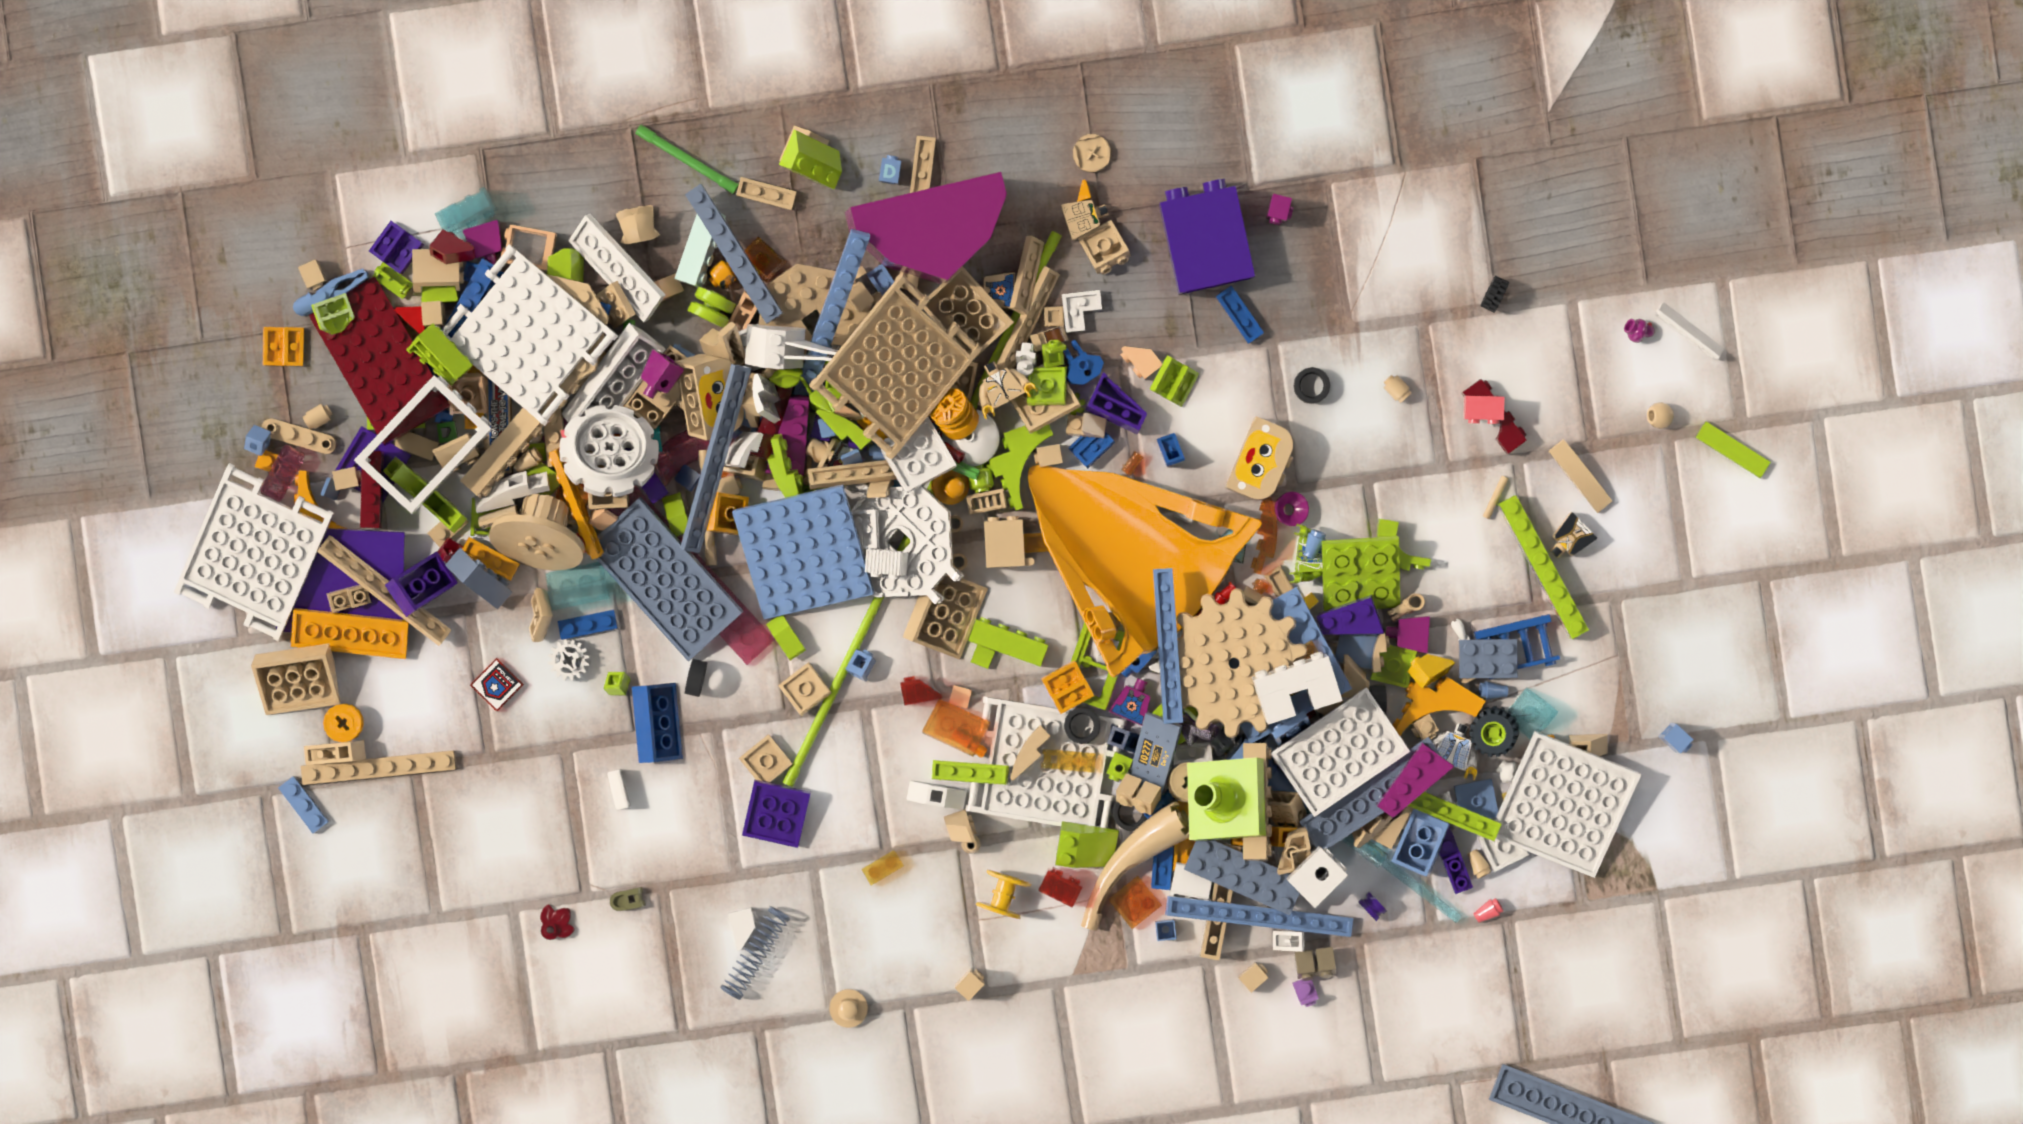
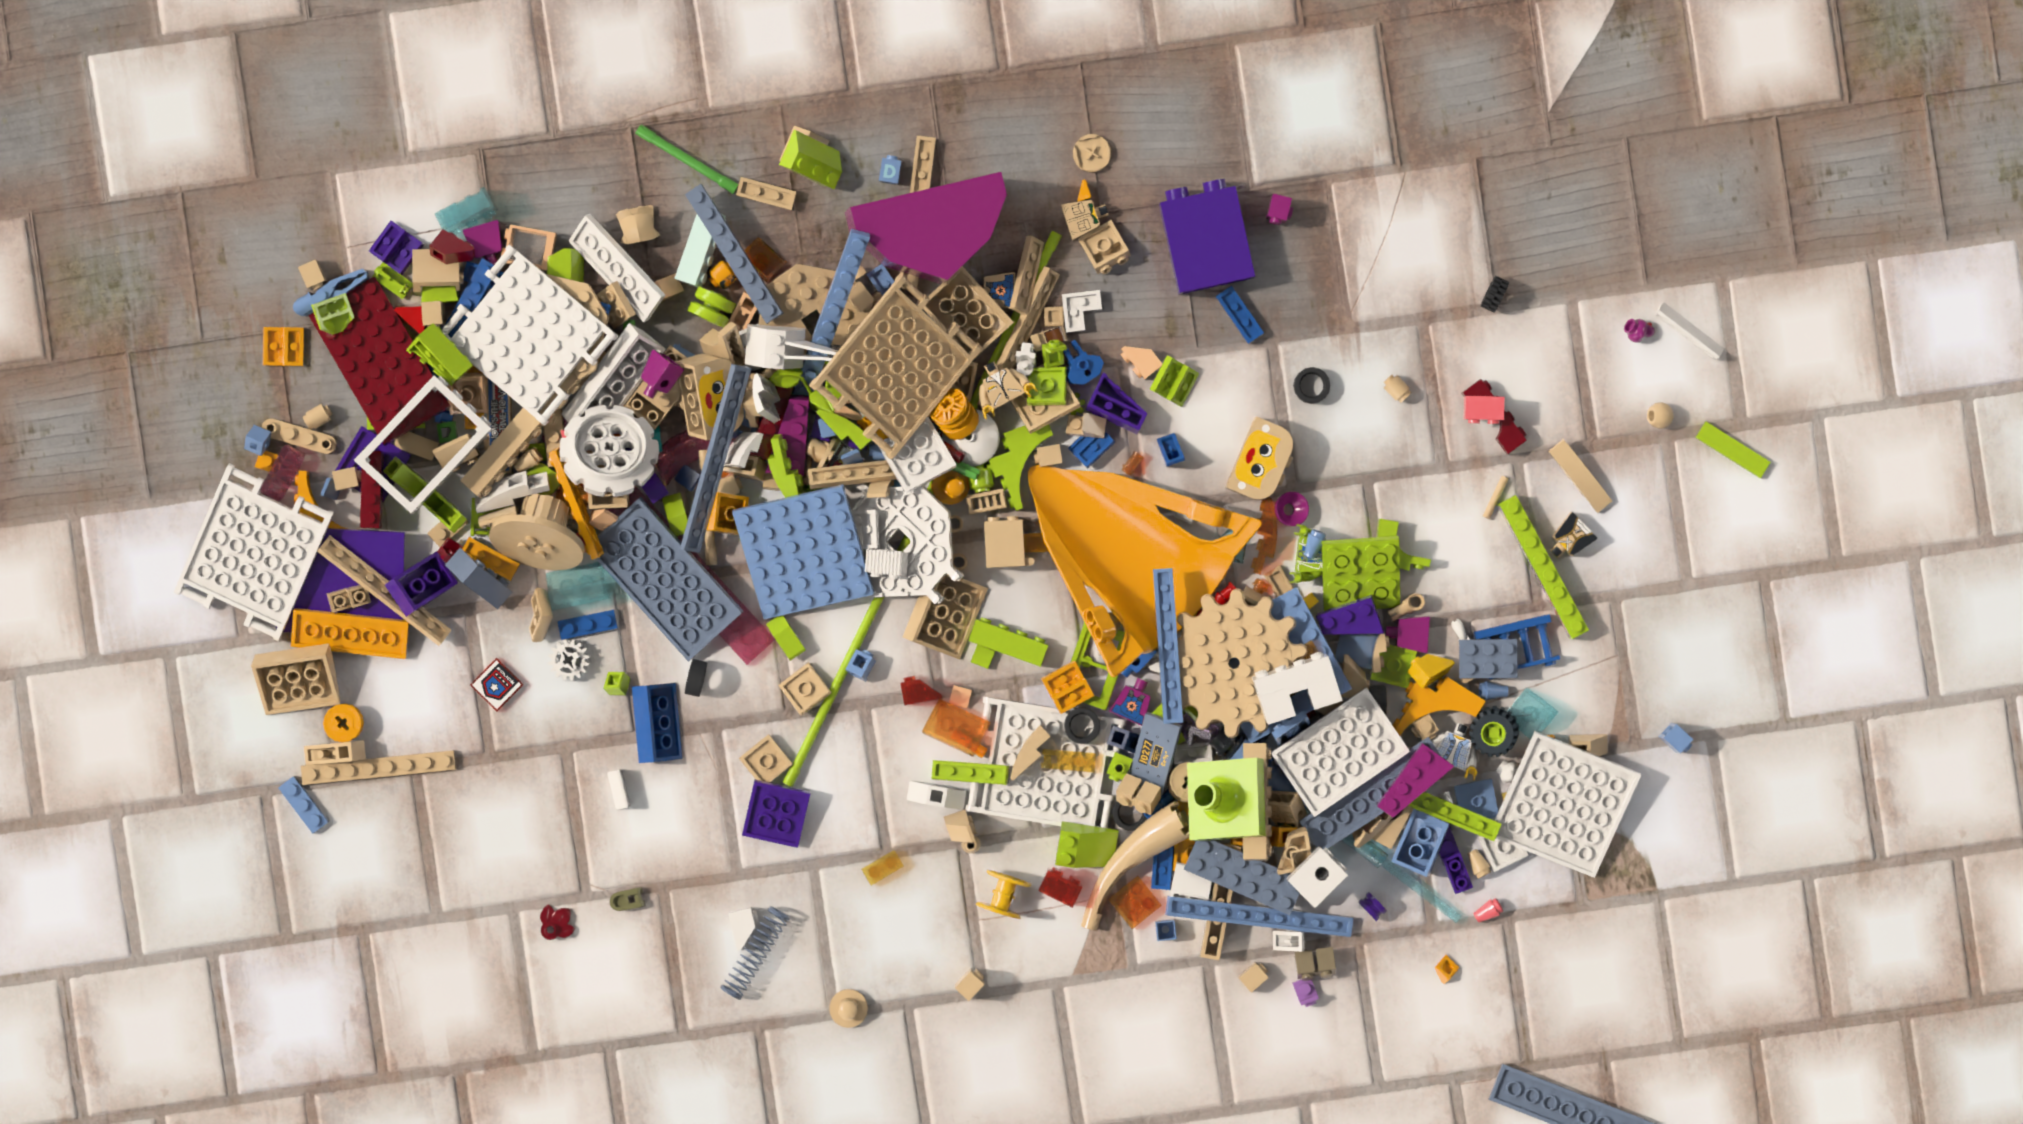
(1446, 969): none -> light orange slope

